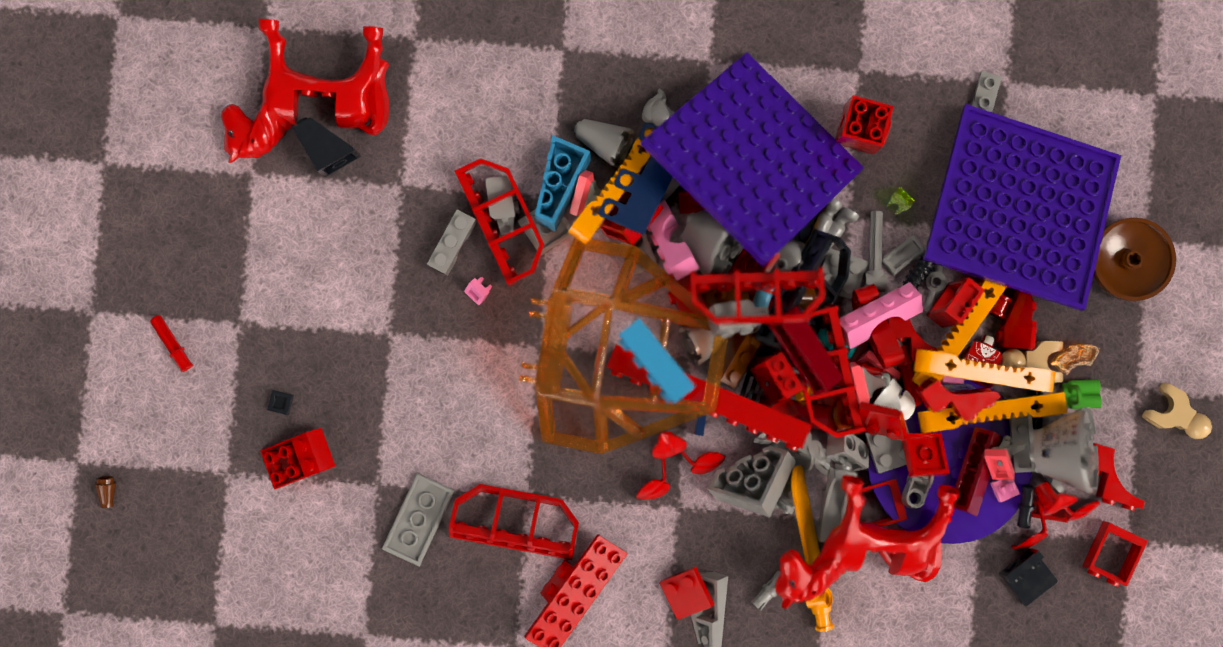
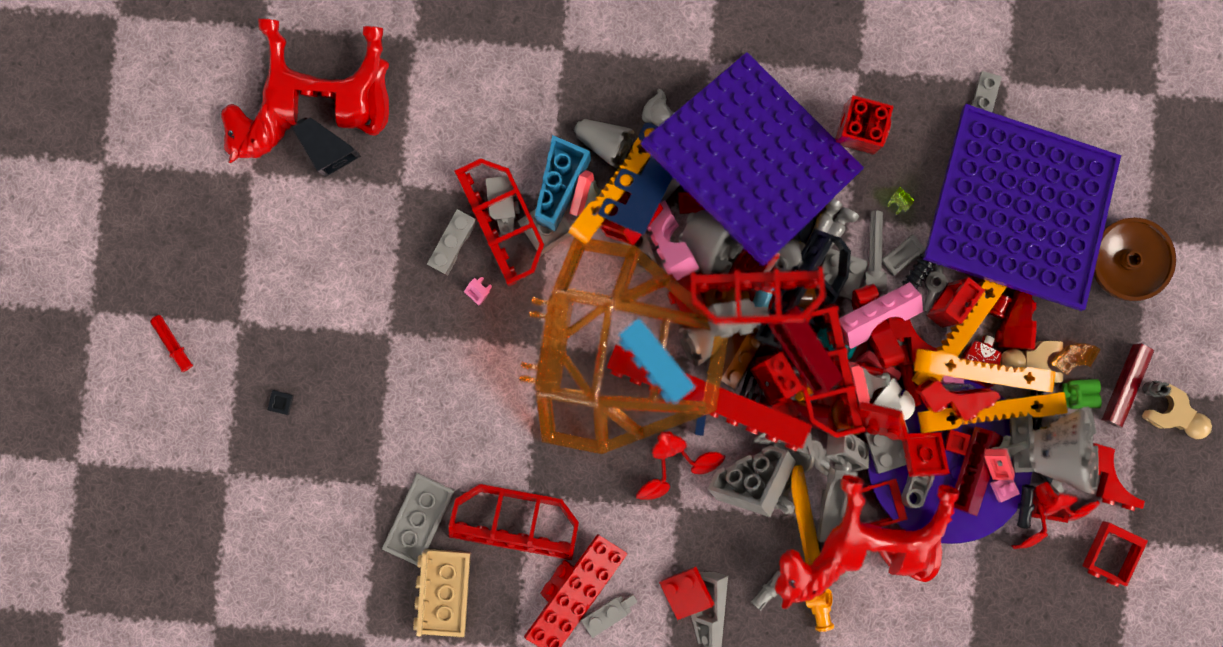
(105, 490): reddish brown cone -> none
(297, 458): red slope -> none
(442, 593): none -> tan bracket
(608, 614): none -> light grey hinge
(957, 442): none -> red tile
(1028, 576): black bracket -> none
(1128, 385): none -> dark red brick
(1156, 388): none -> dark grey pin

